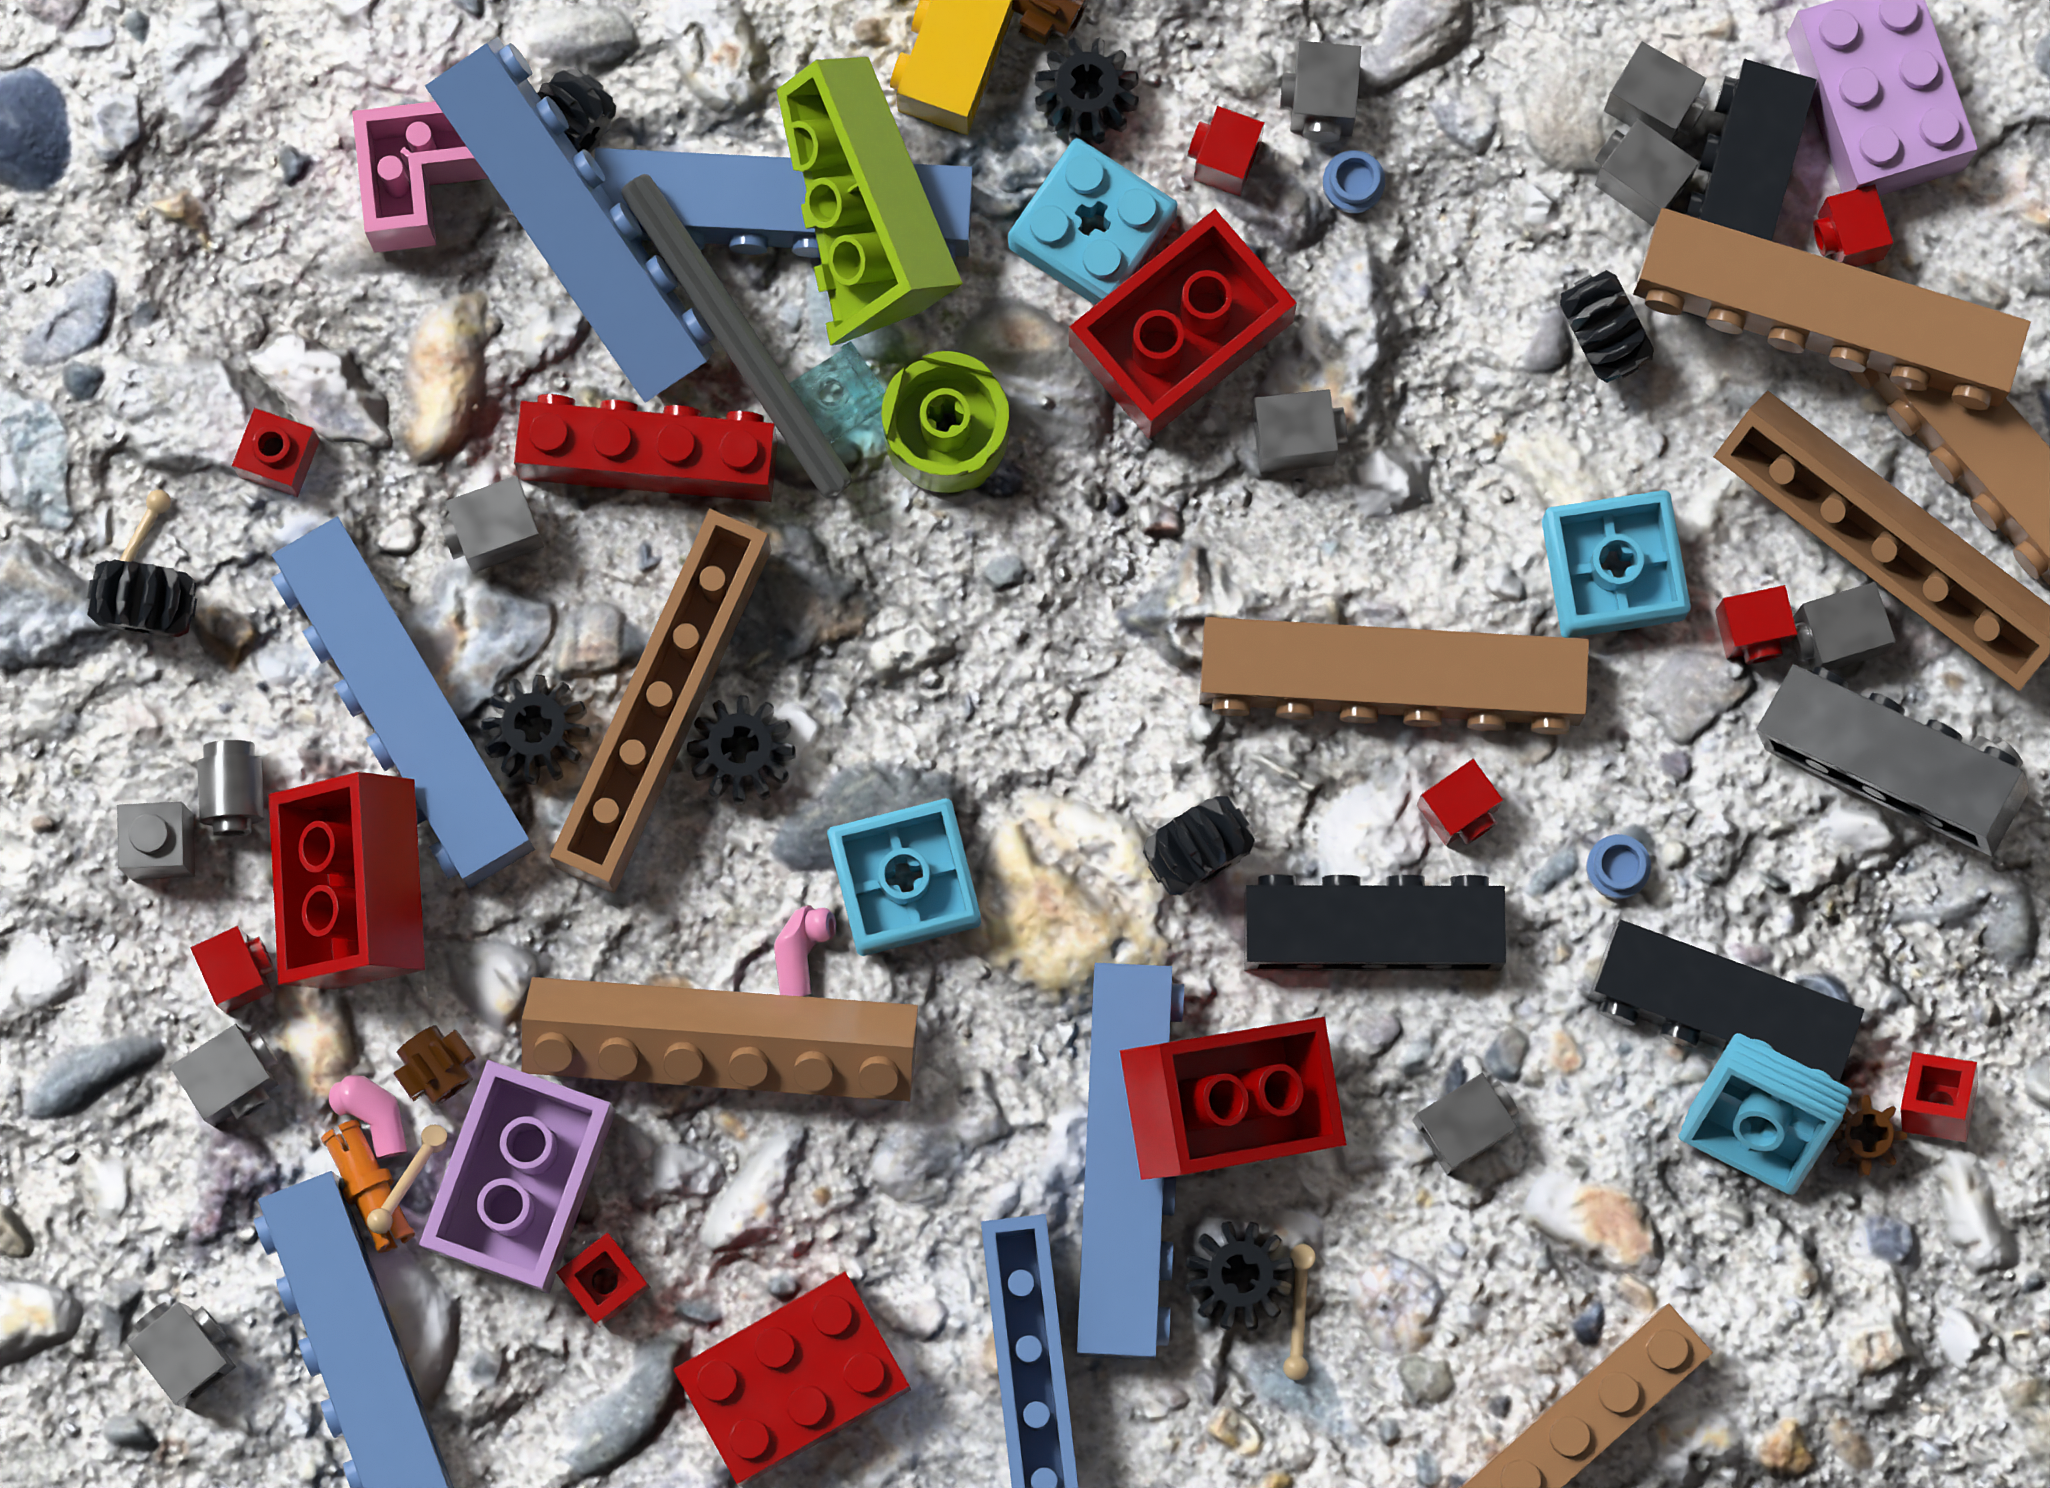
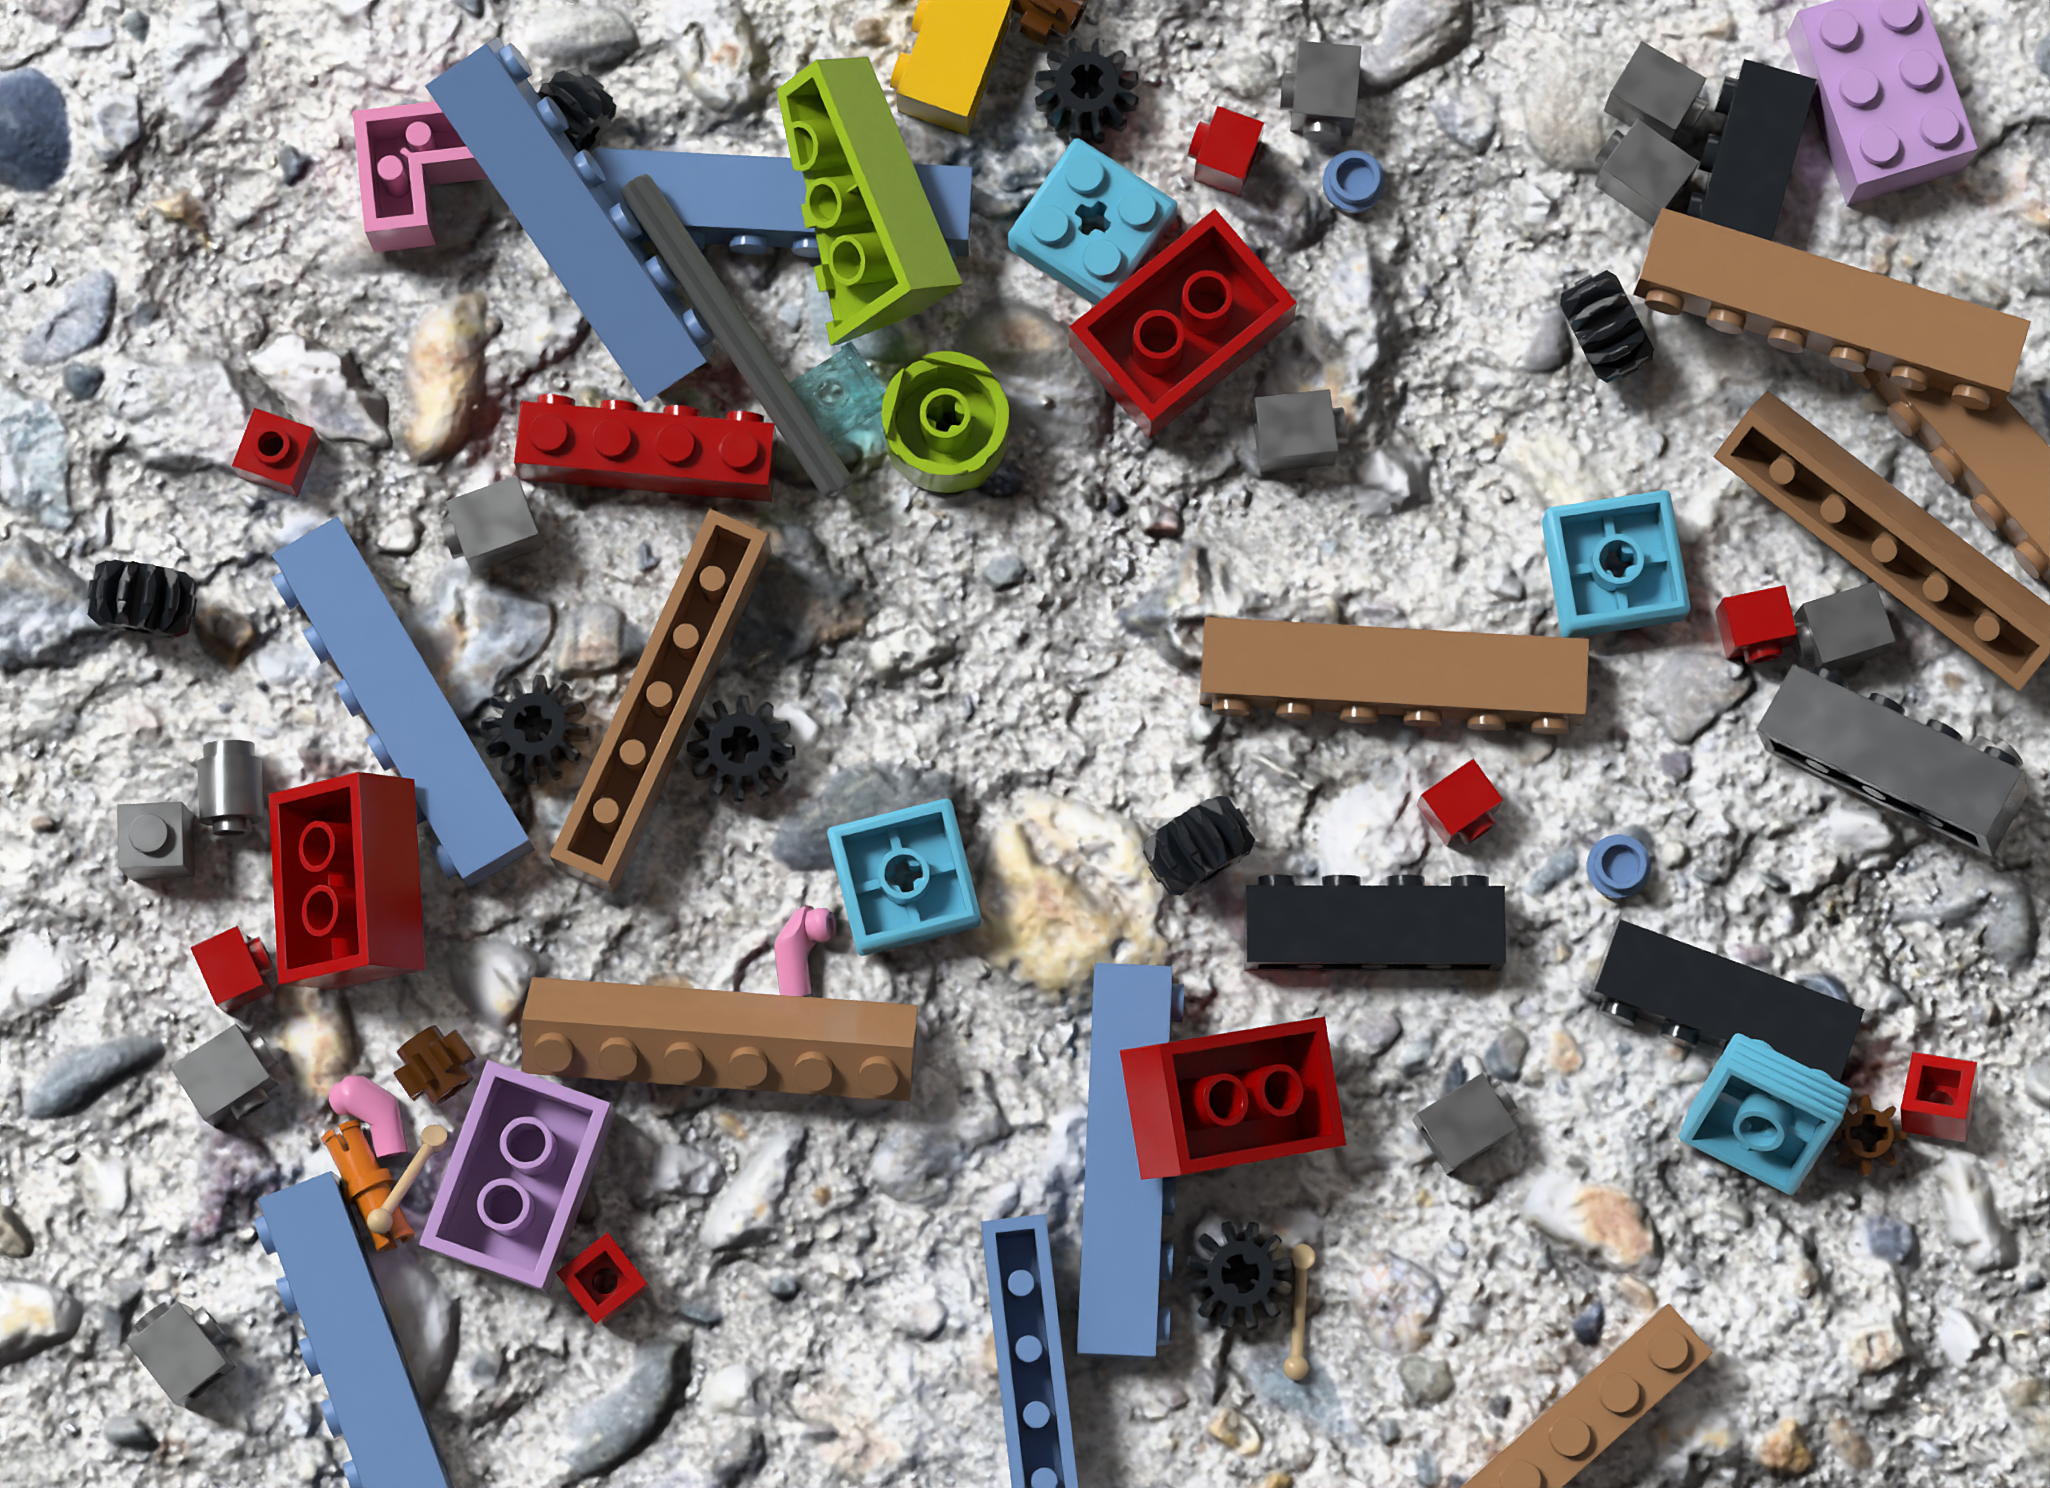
(157, 503): tan hinge -> none
(792, 1379): red brick -> none
(1853, 228): red plate -> none

